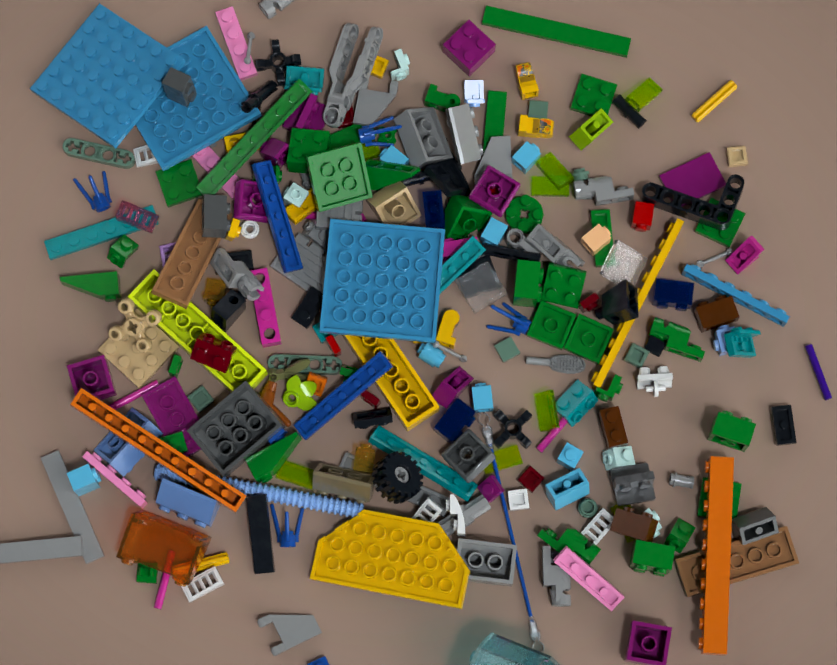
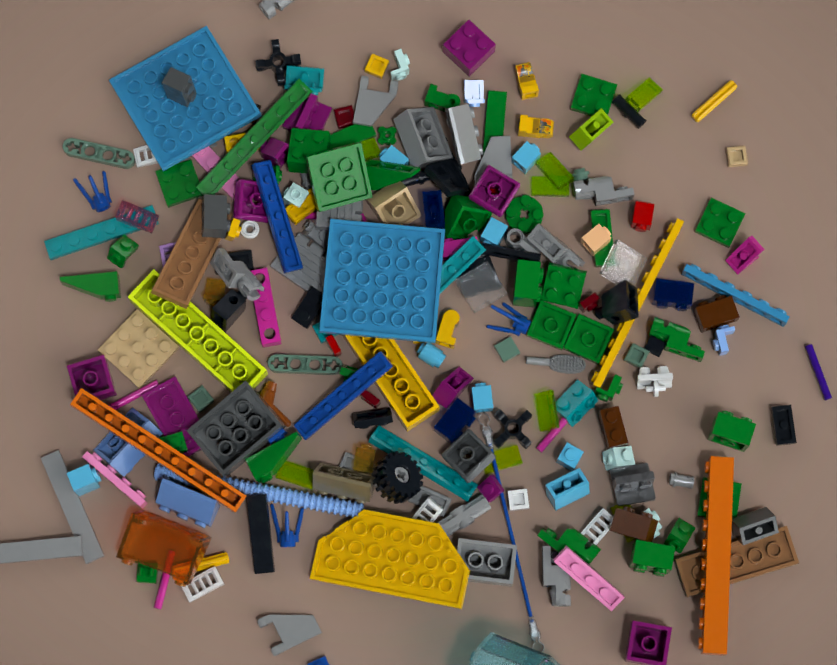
(106, 75): dark azure plate -> none
(132, 318): tan gear -> none
(175, 366): green tile -> none
(213, 352): dark red bracket -> none
(235, 42): bright pink plate -> none
(250, 36): light grey hinge -> none
(256, 98): black pin -> none
(292, 370): olive piece -> none
(302, 392): lime plate -> none
(319, 380): orange tile -> none
(341, 95): light grey piece -> none
(366, 134): blue plant -> none
(455, 511): white slope -> none
(462, 358): light grey hinge -> none
(530, 479): dark red tile -> none
(538, 109): sand green tile -> none
(556, 31): green tile -> none
(587, 508): sand green plate -> none
(695, 177): magenta tile -> none
(696, 204): black beam -> none
(700, 263): light grey hinge -> none
(740, 342): teal bracket -> none

